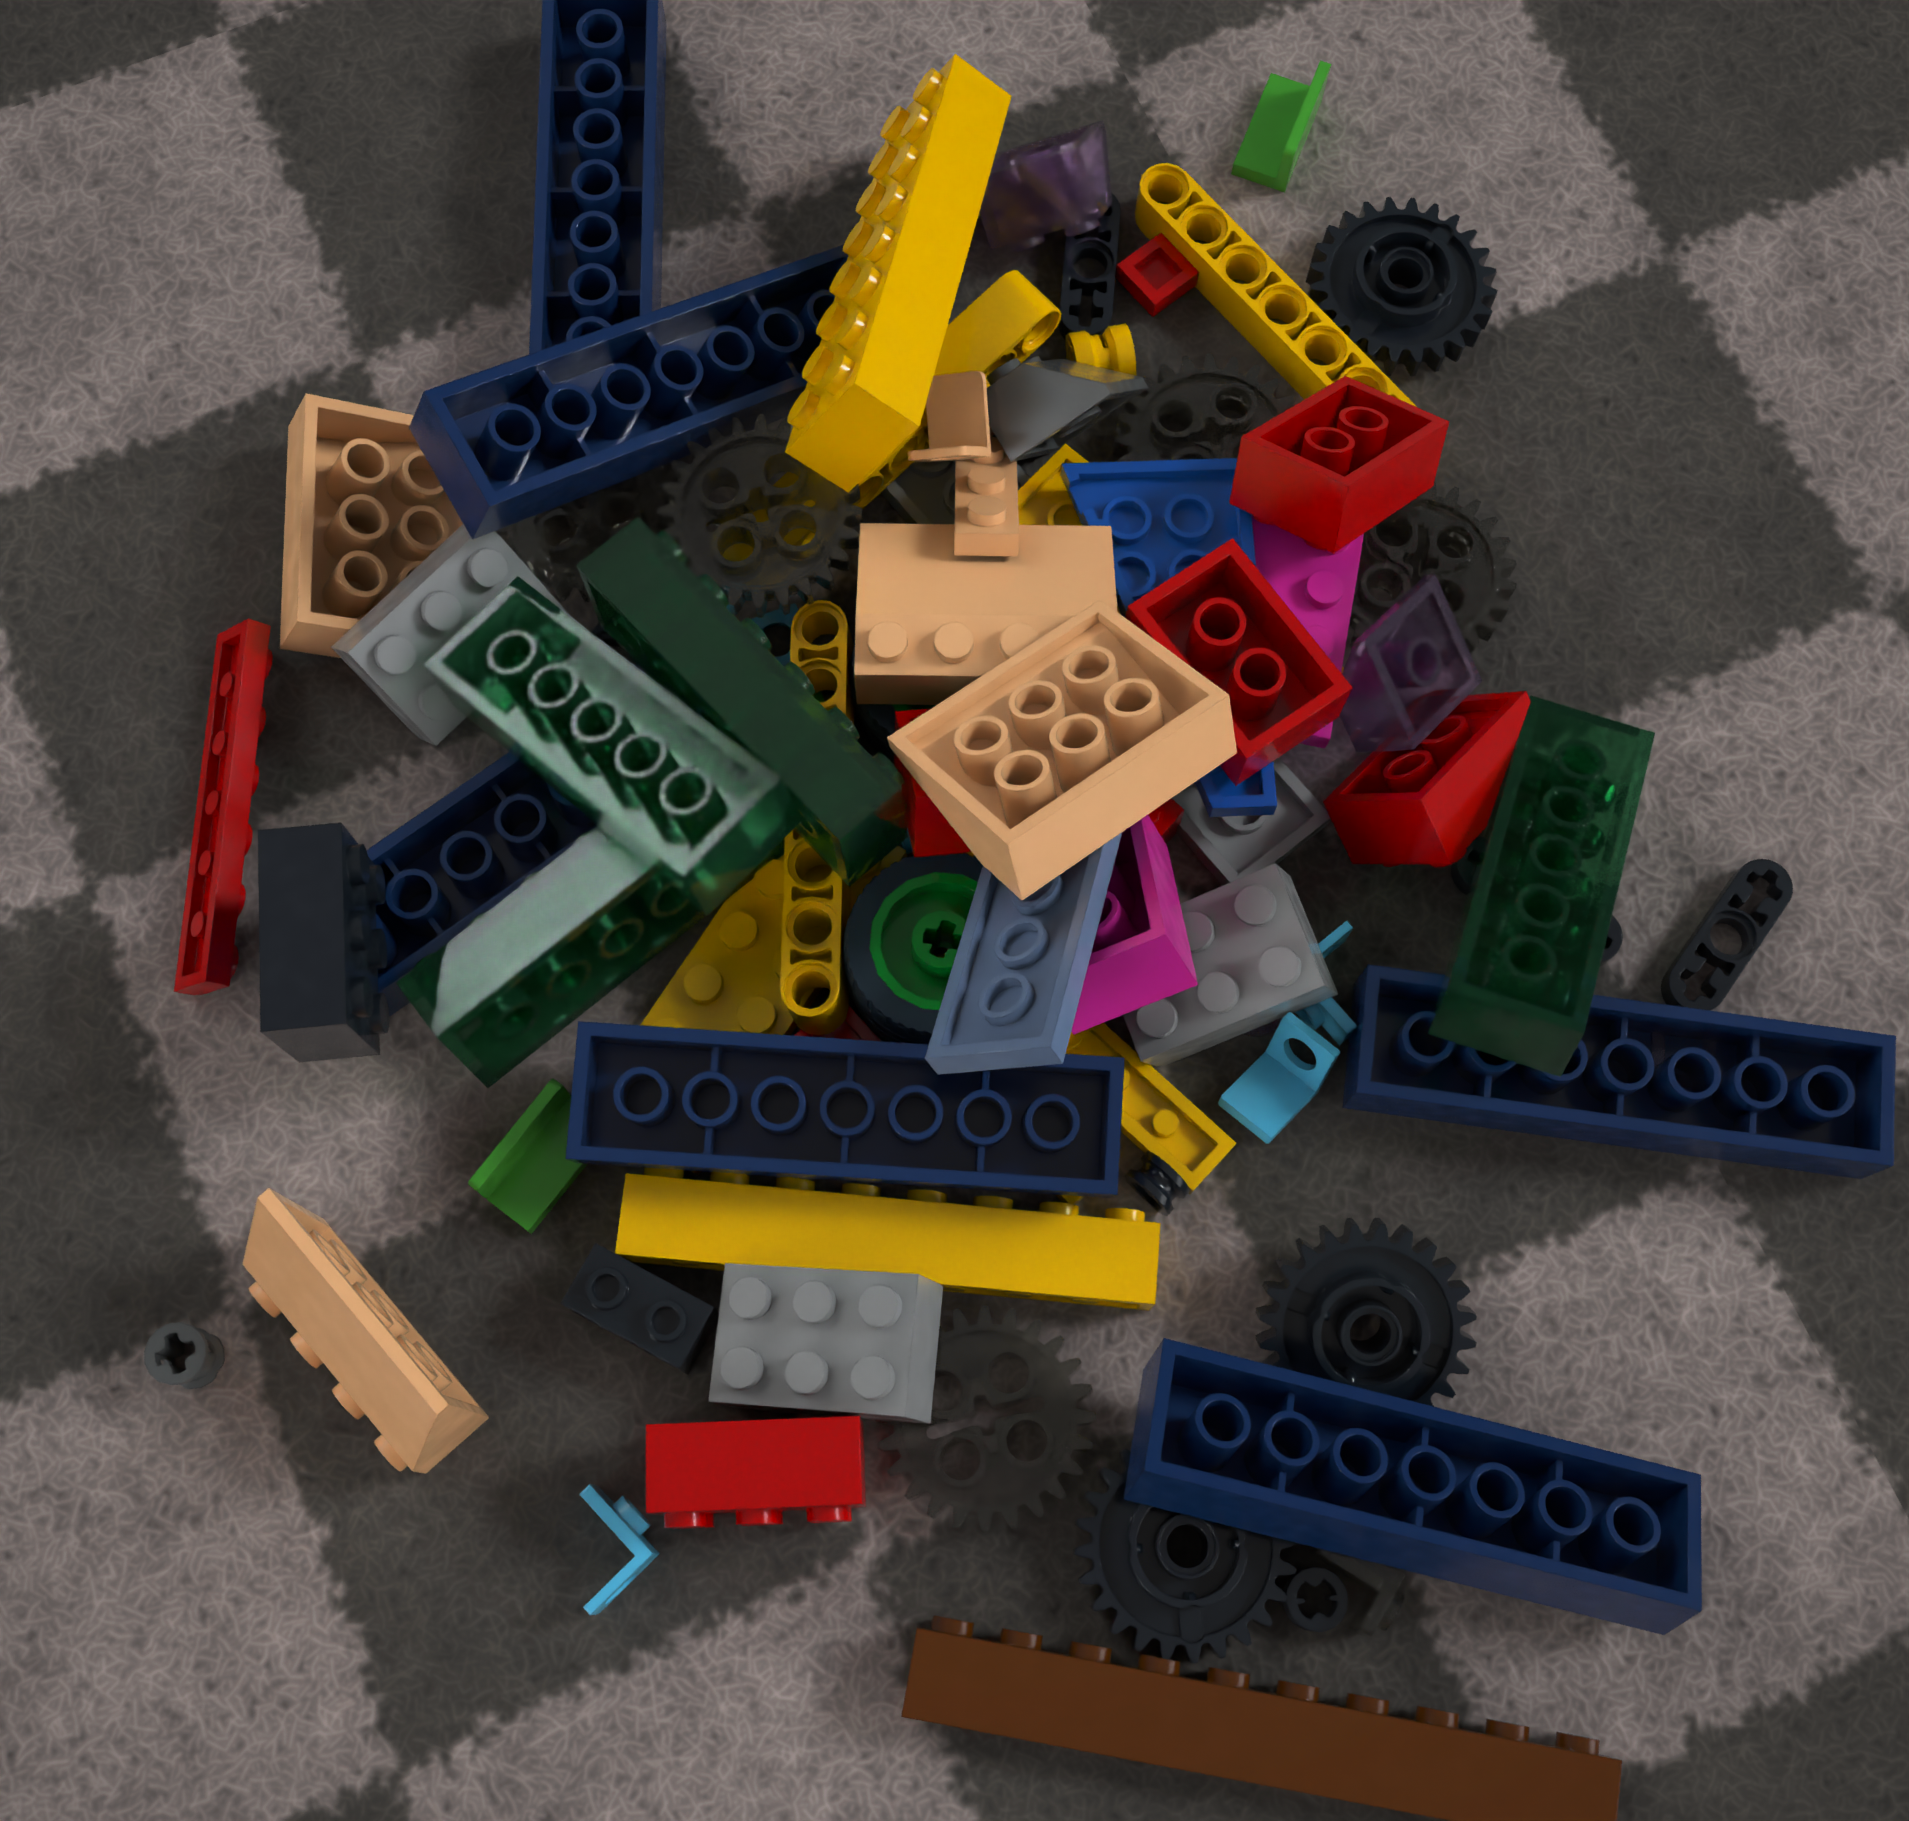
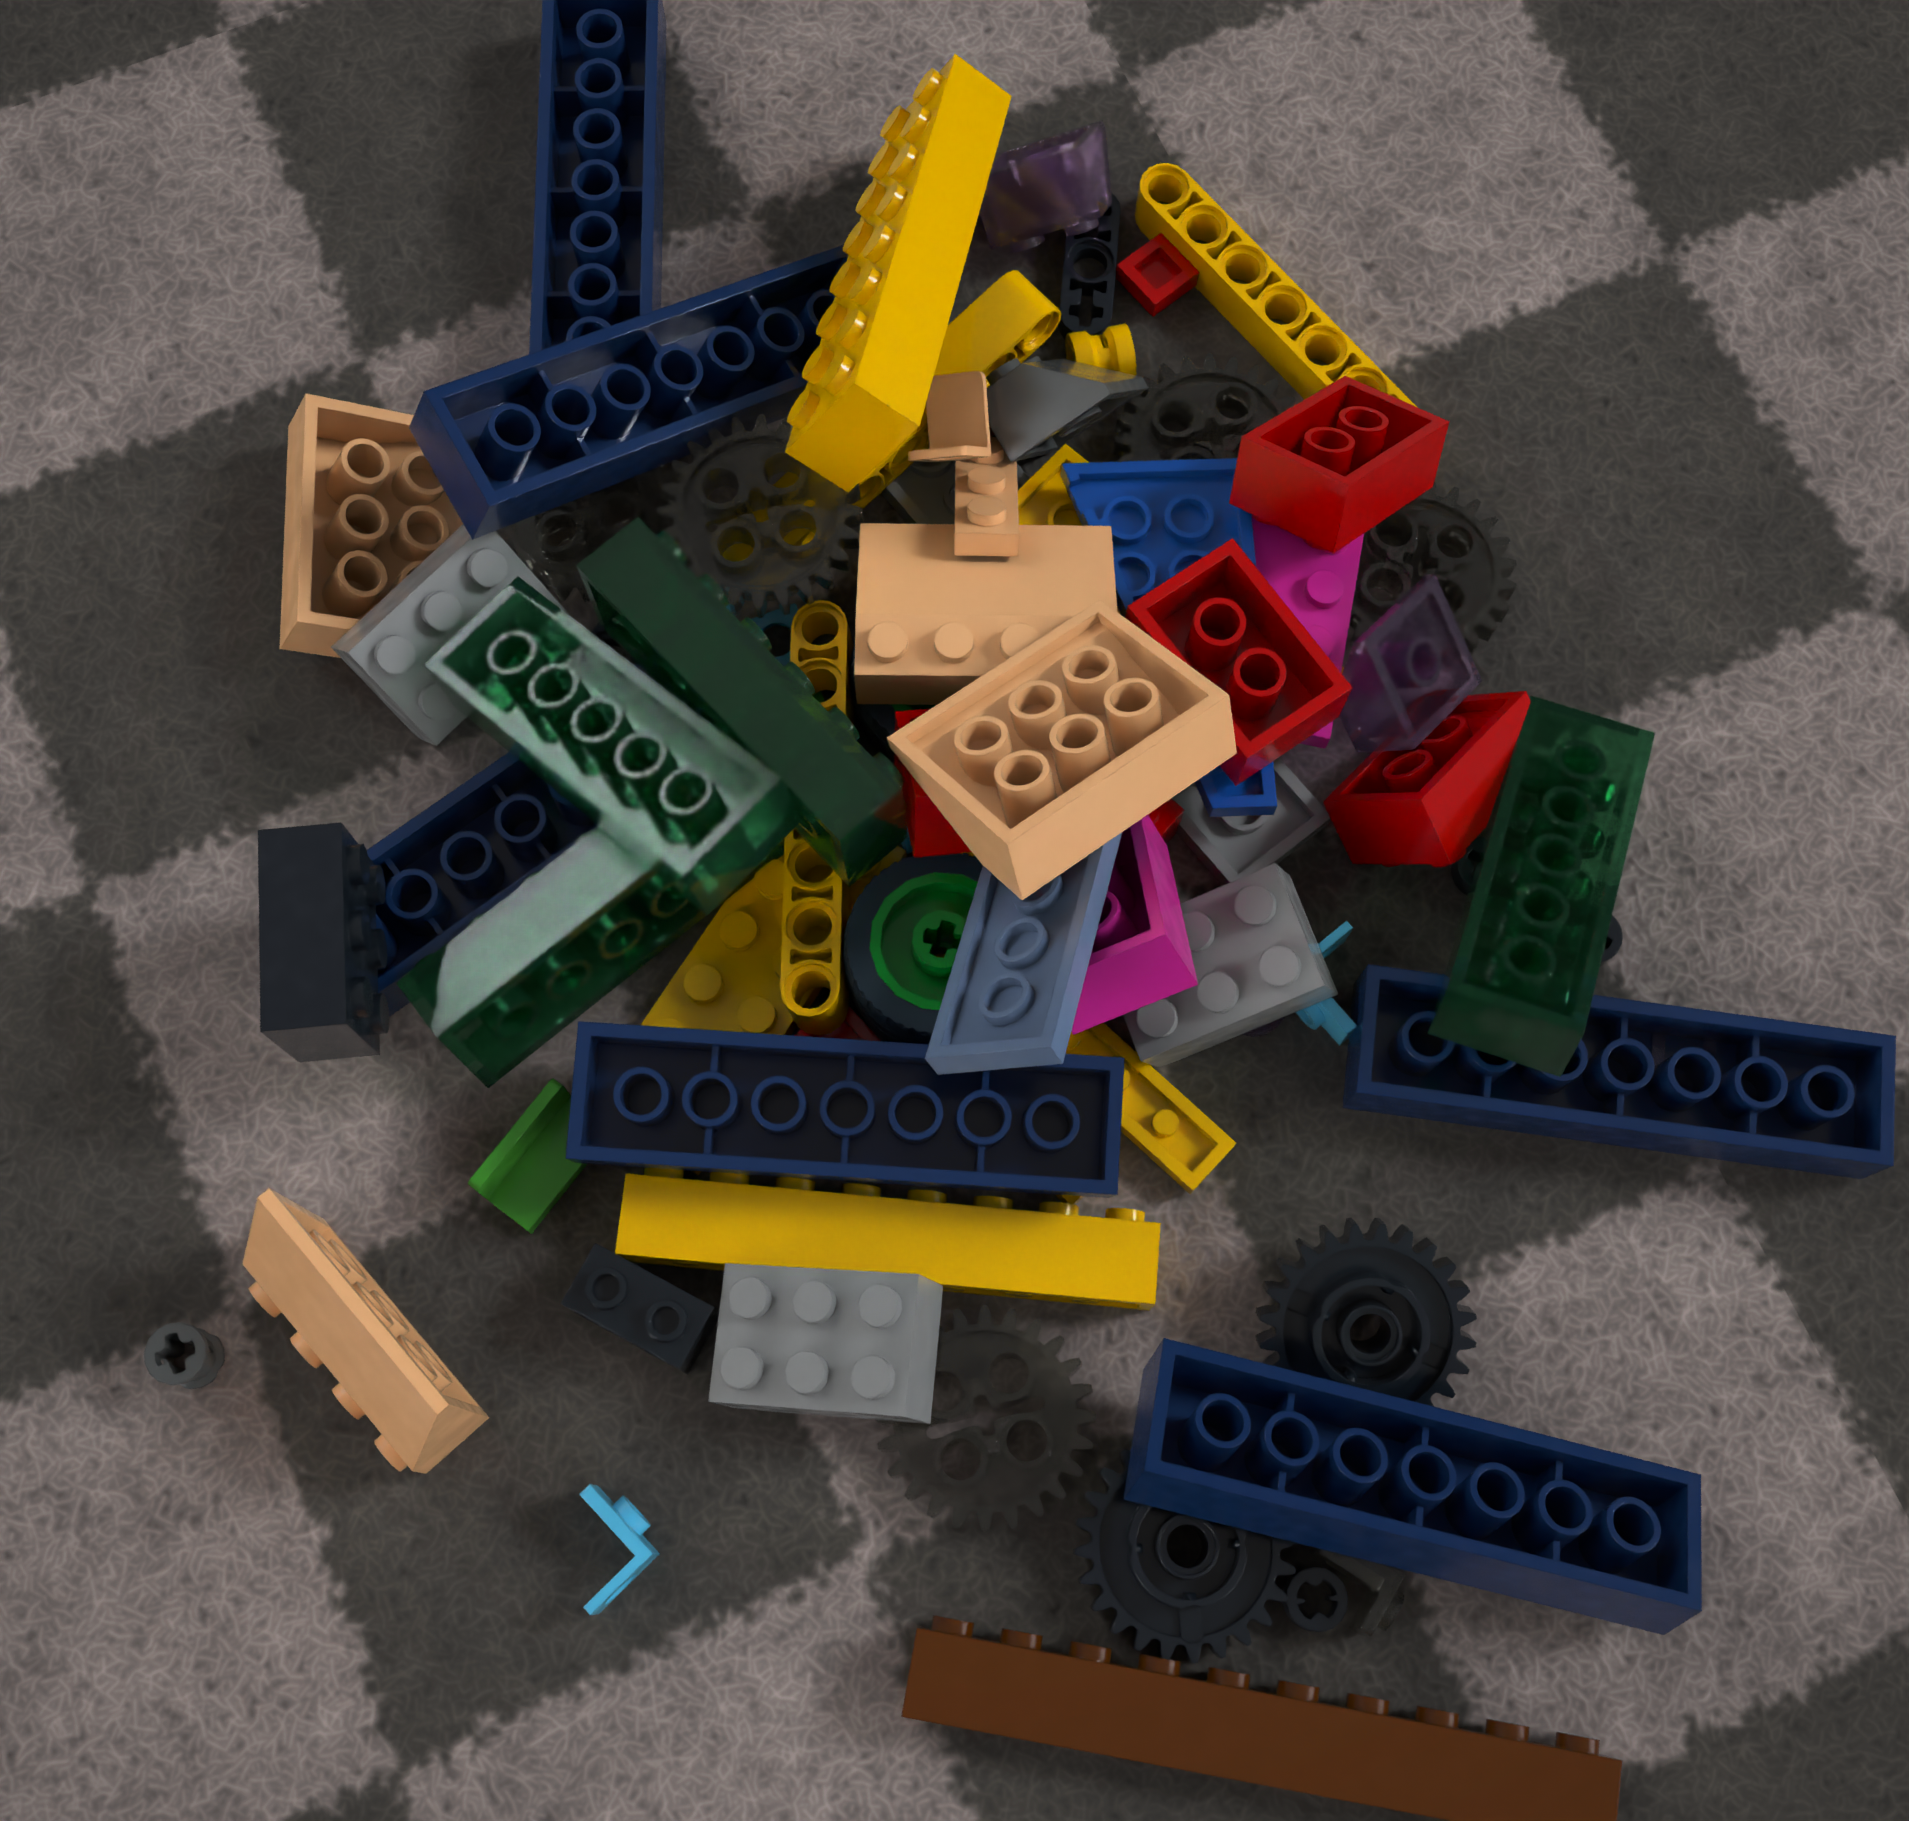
(222, 810): red plate -> none
(755, 1470): red brick -> none
(1157, 1183): black bush -> none
(1278, 1081): medium azure bracket -> none
(1280, 129): bright green panel -> none
(1445, 280): black gear -> none
(1736, 893): black beam -> none

